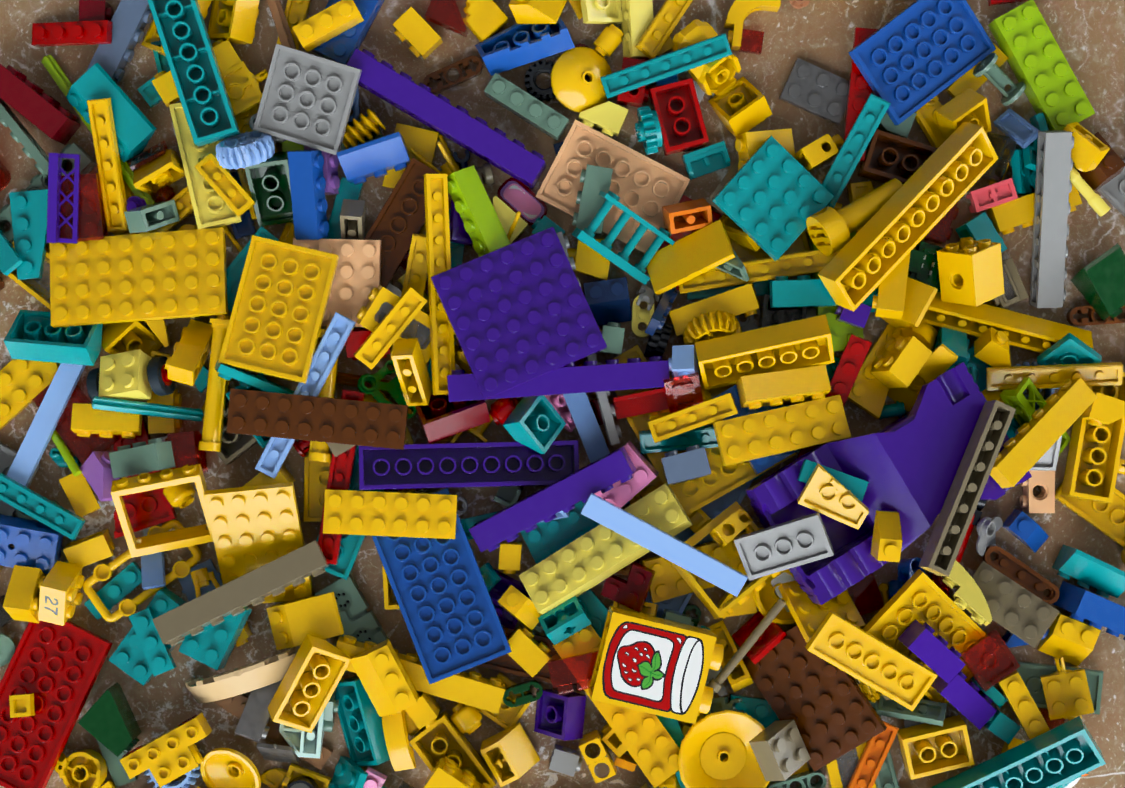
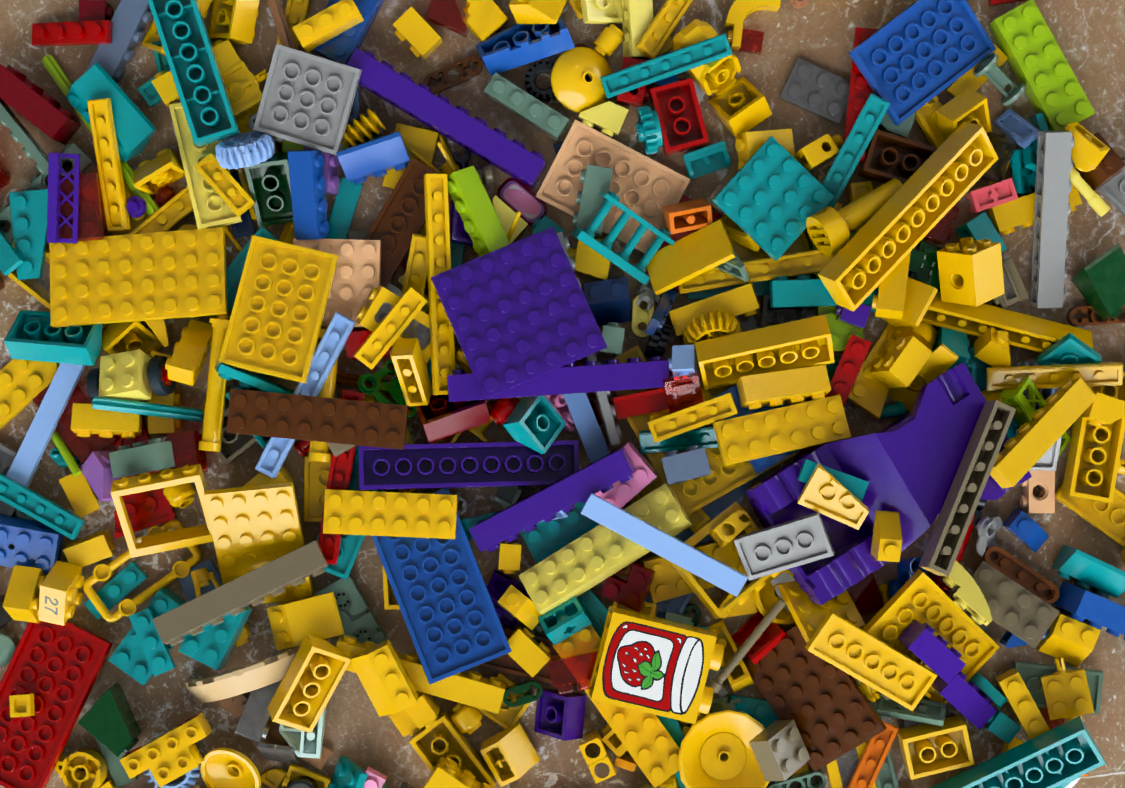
(148, 155): clear red piece -> none
(151, 216): sand green slope -> none
(153, 571): medium blue tile -> none
(202, 379): teal tile -> none
(331, 708): sand green plate -> none
(353, 219): dark tan slope -> none
(360, 724): teal slope -> none
(397, 741): yellow slope -> none
(489, 575): teal tile -> none
(565, 760): light grey brick -> none
(989, 660): clear red plate -> none

